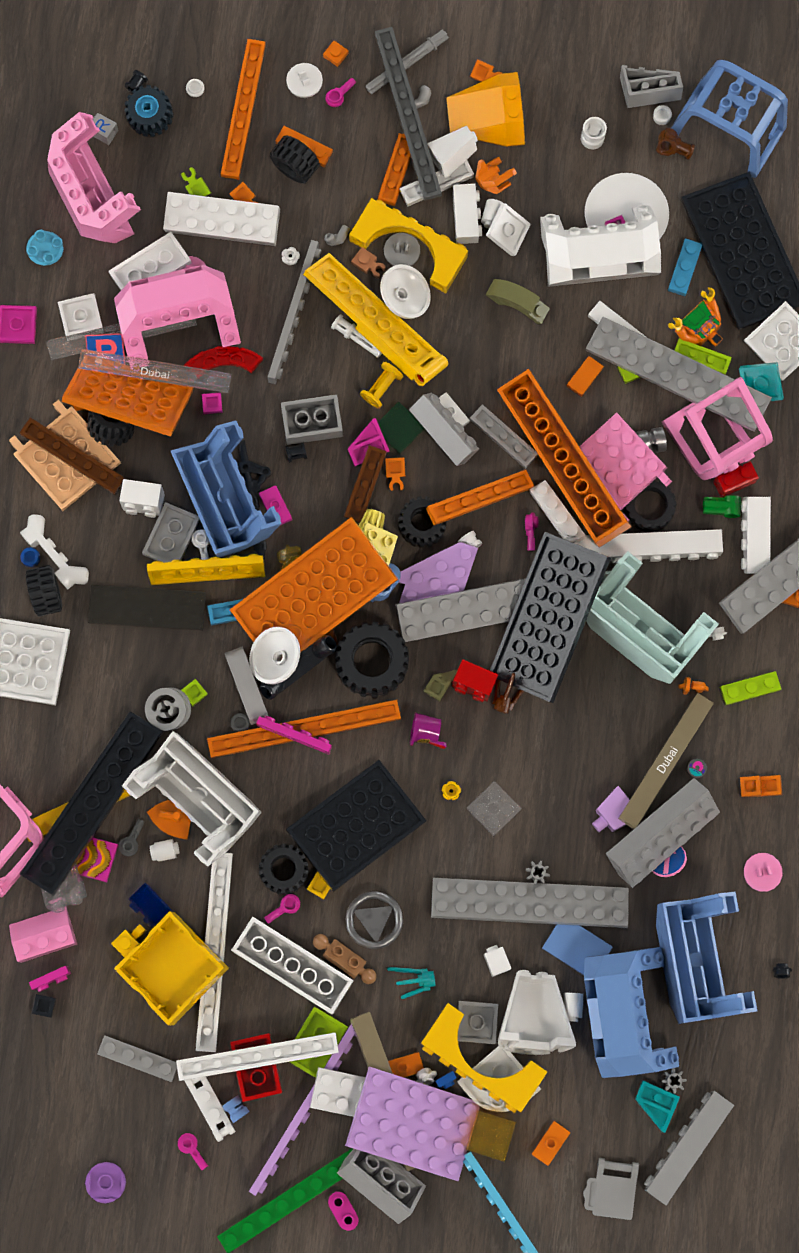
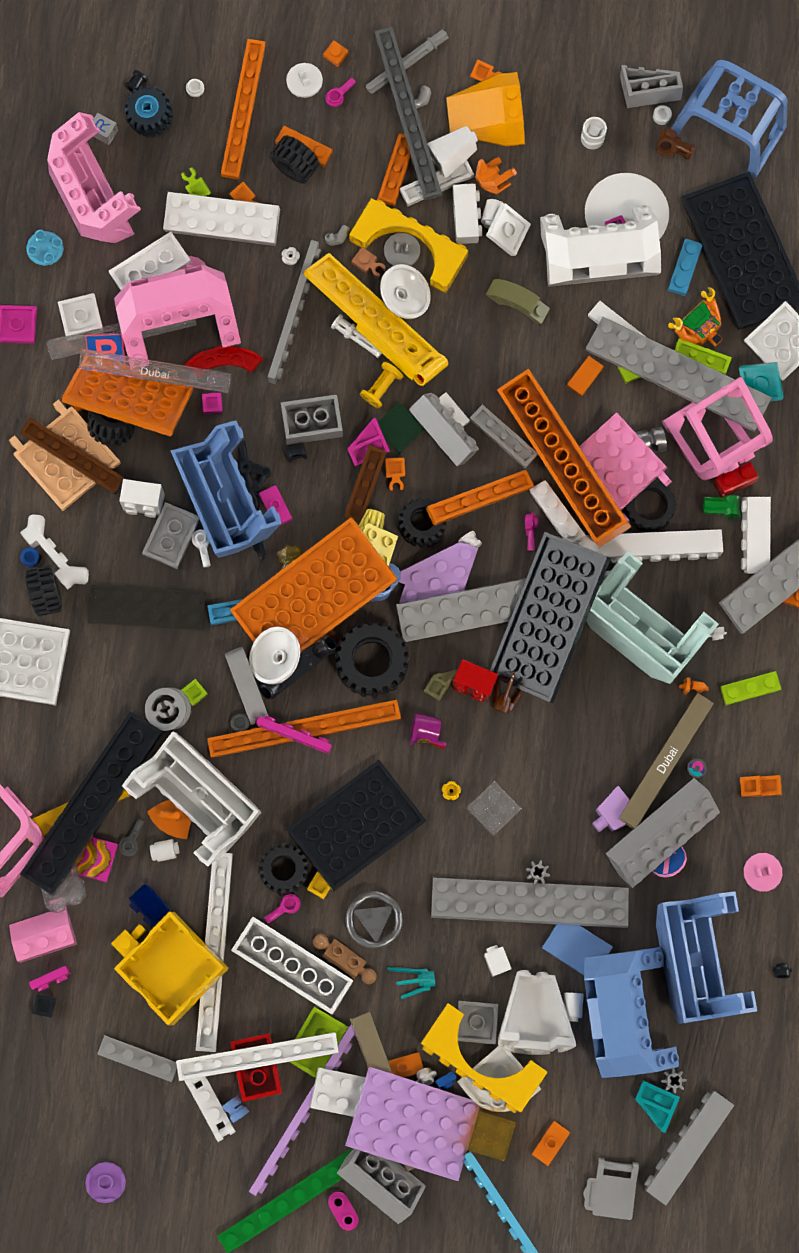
(188, 1144): dark pink plate -> none
(206, 570): yellow plate -> none

